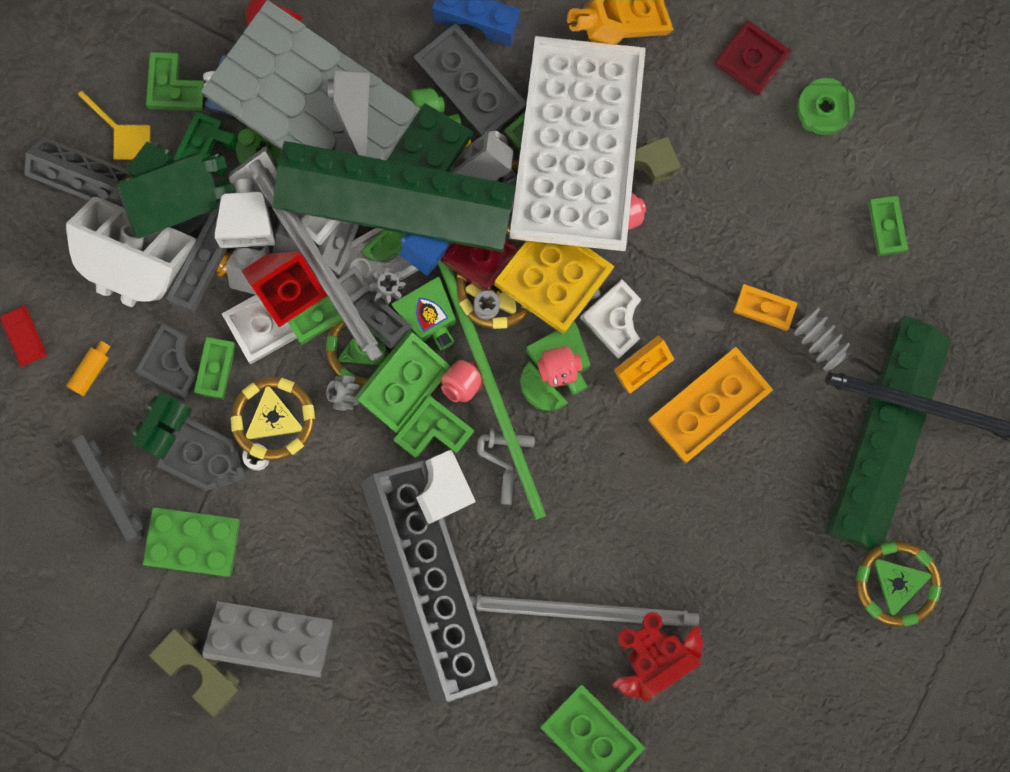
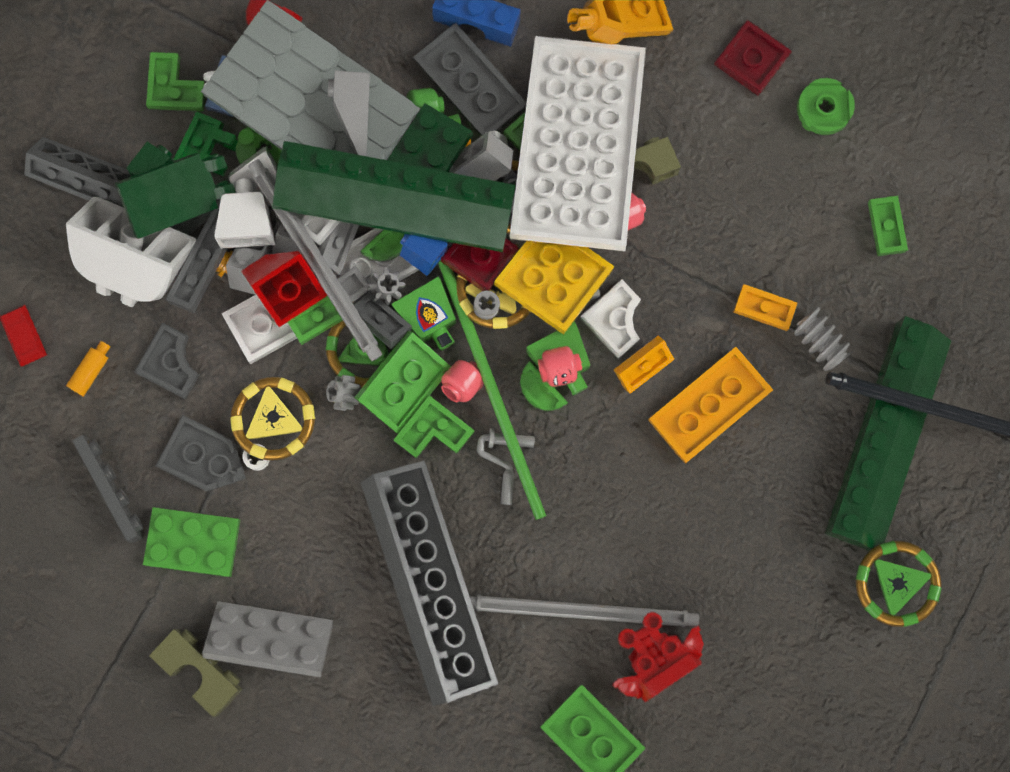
(127, 138): yellow piece -> none
(163, 414): dark green plate -> none
(215, 368): bright green plate -> none
(445, 488): white tile -> none

